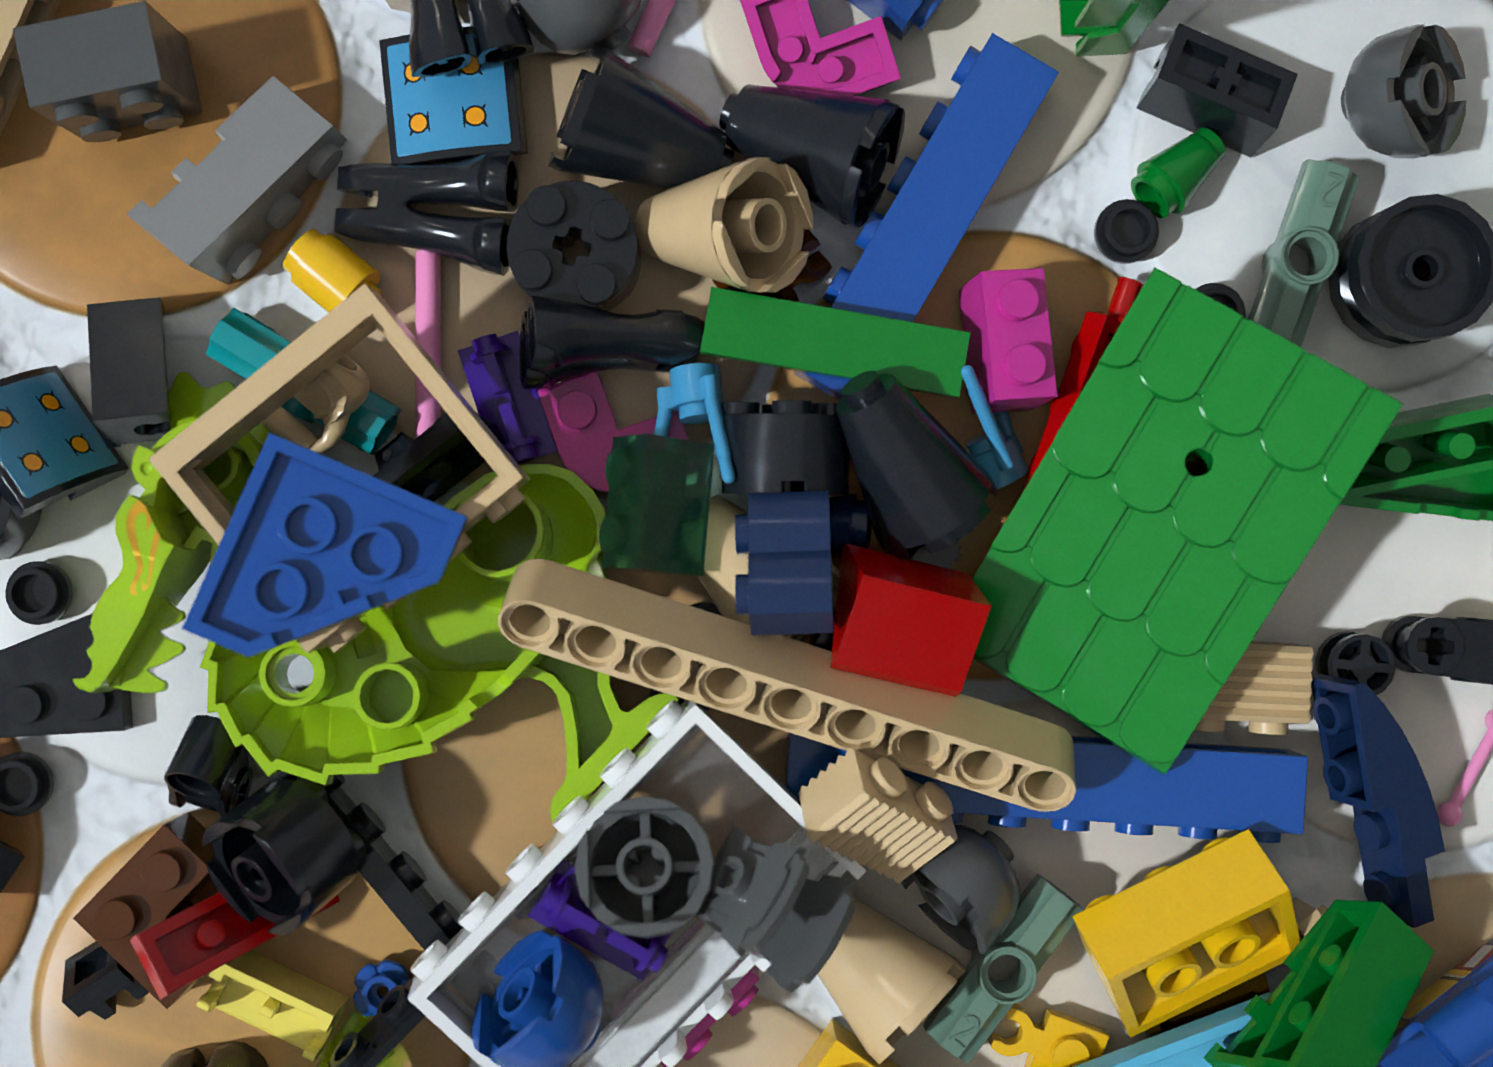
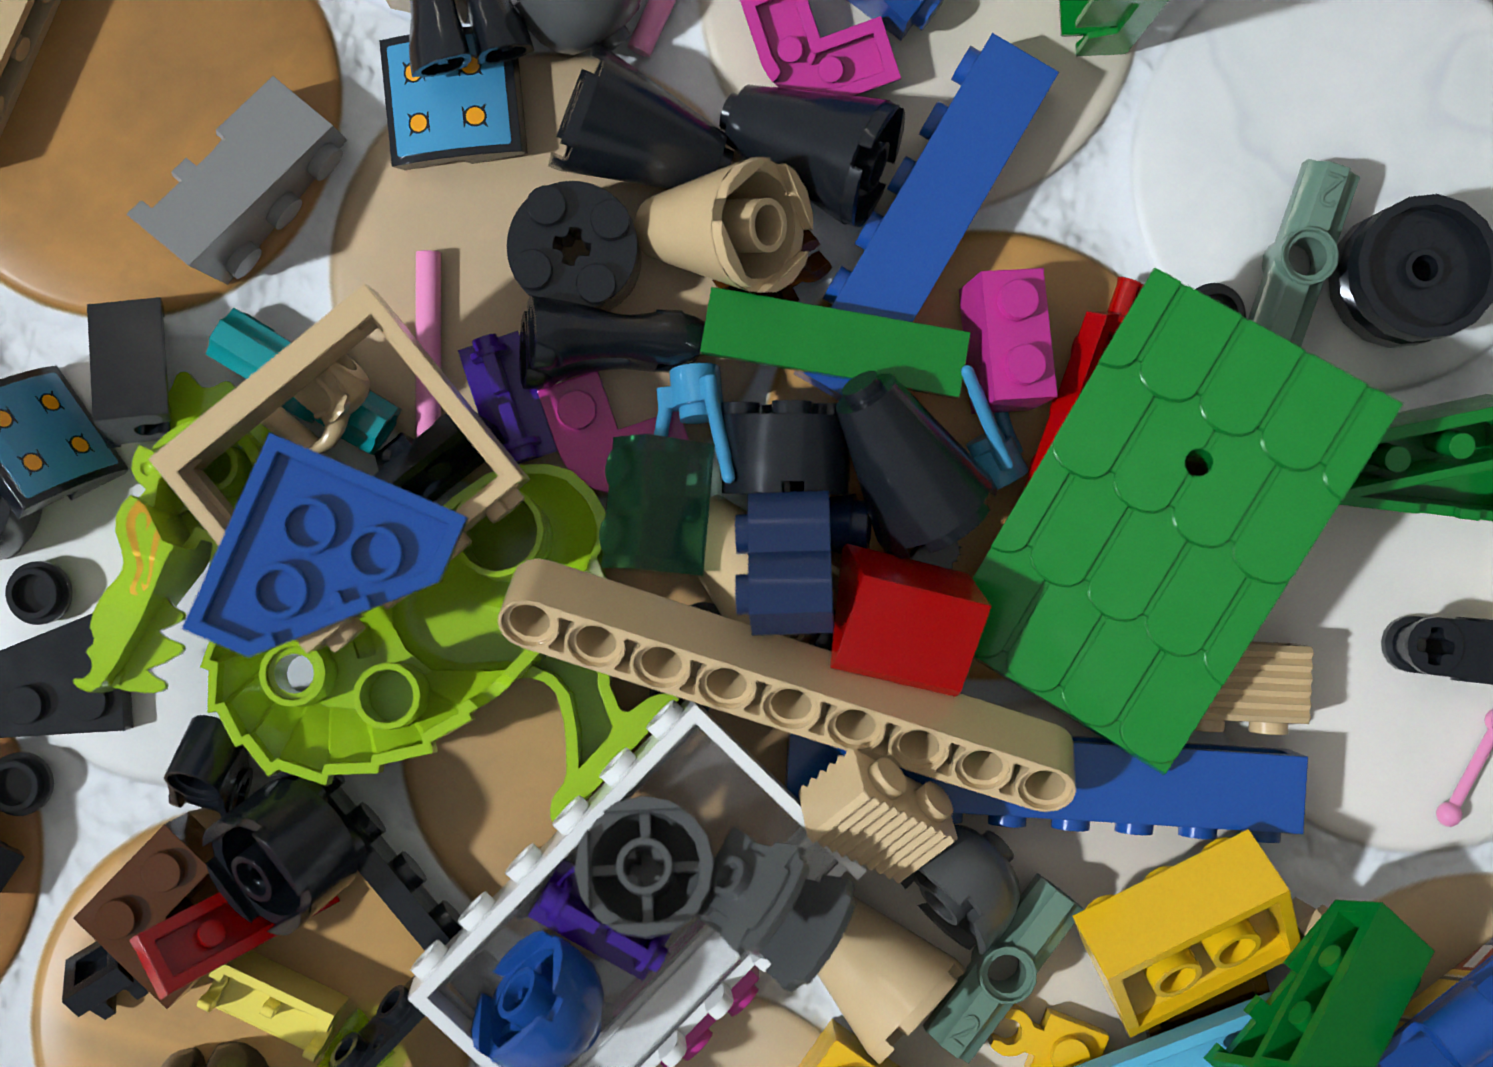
(108, 71): dark grey brick -> none
(328, 269): yellow brick -> none
(371, 977): blue plate -> none
(477, 182): black piece -> none
(1126, 231): black plate -> none
(1177, 173): green cone -> none
(1219, 89): black hinge -> none
(1370, 664): black wheel -> none
(1380, 776): dark blue slope -> none
(1404, 92): dark grey cylinder -> none

